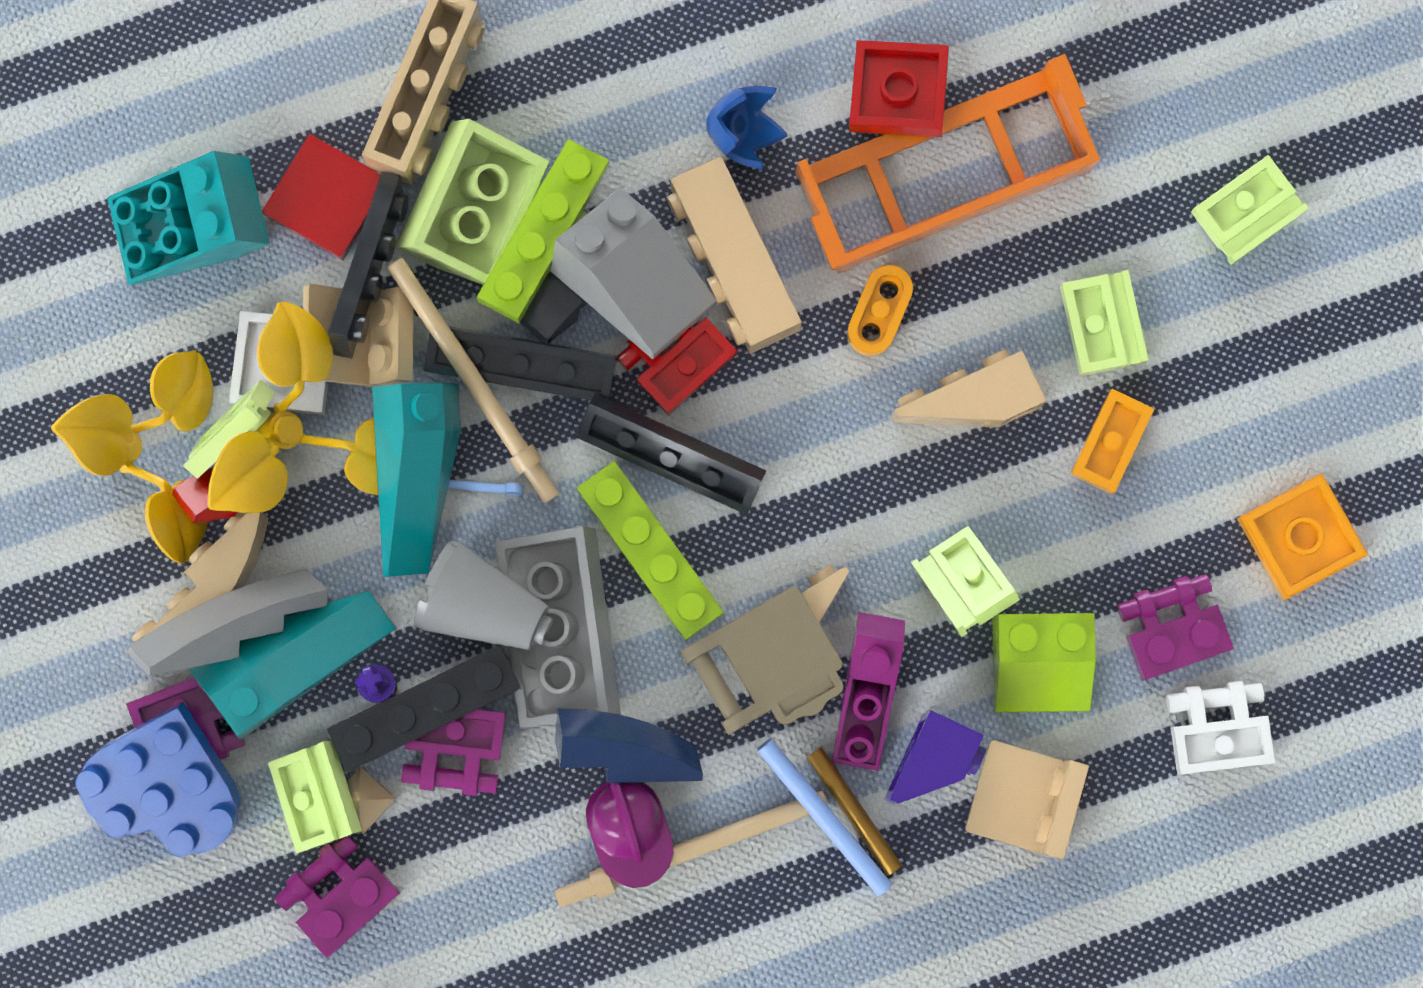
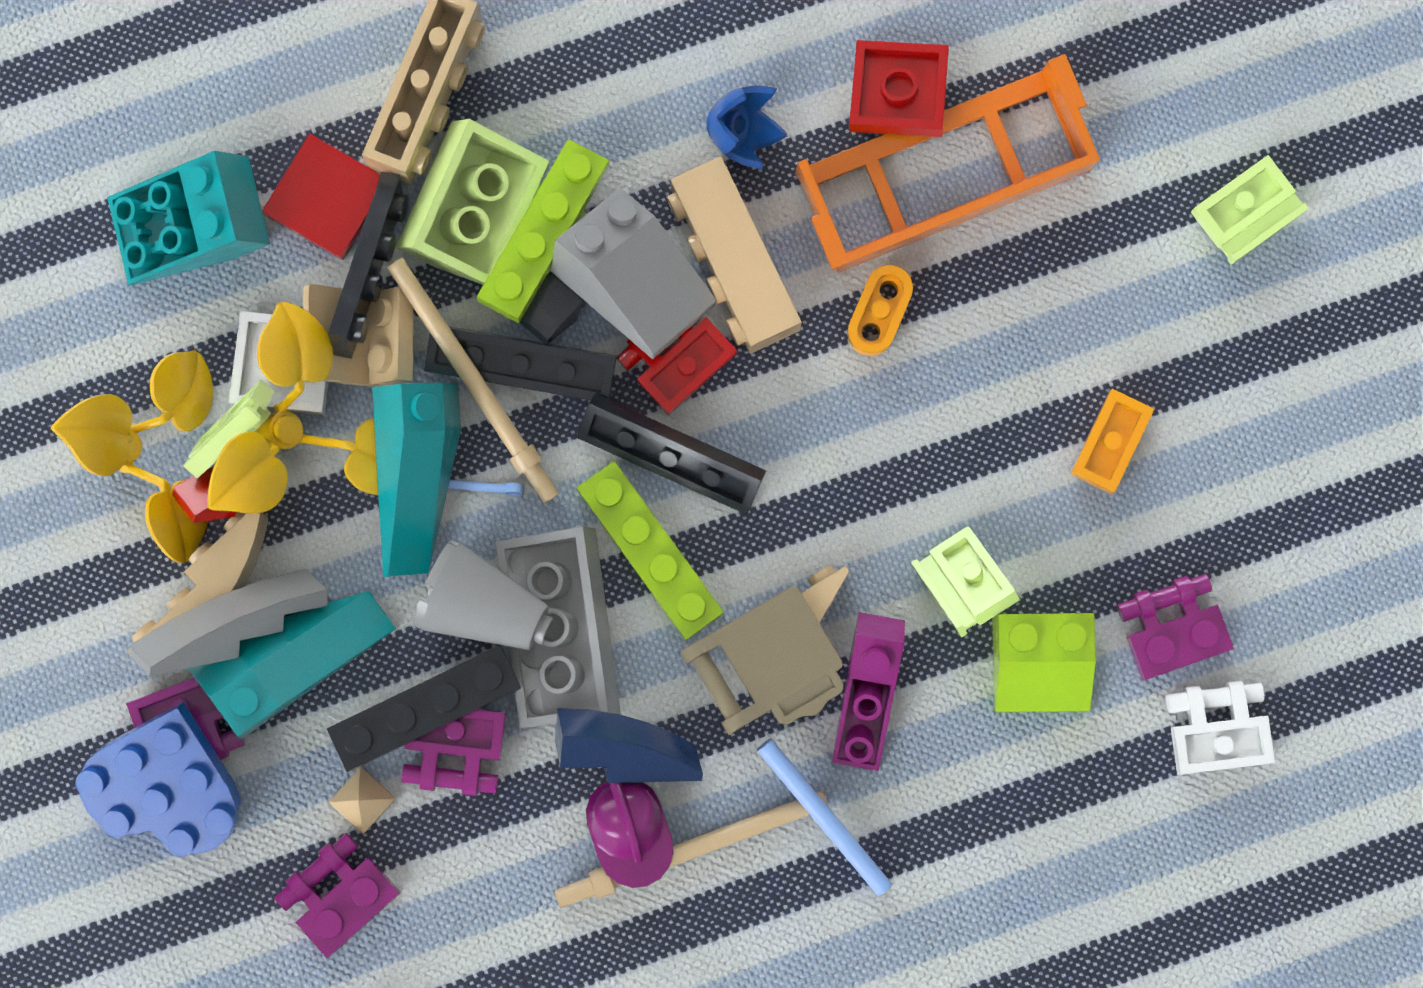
(314, 796): yellowish green plate -> none
(376, 683): dark purple axle -> none
(854, 811): pearl gold bar -> none
(936, 757): dark purple slope -> none
(985, 398): tan slope -> none
(1026, 799): tan bracket -> none
(1104, 323): yellowish green plate -> none
(1302, 536): light orange tile -> none

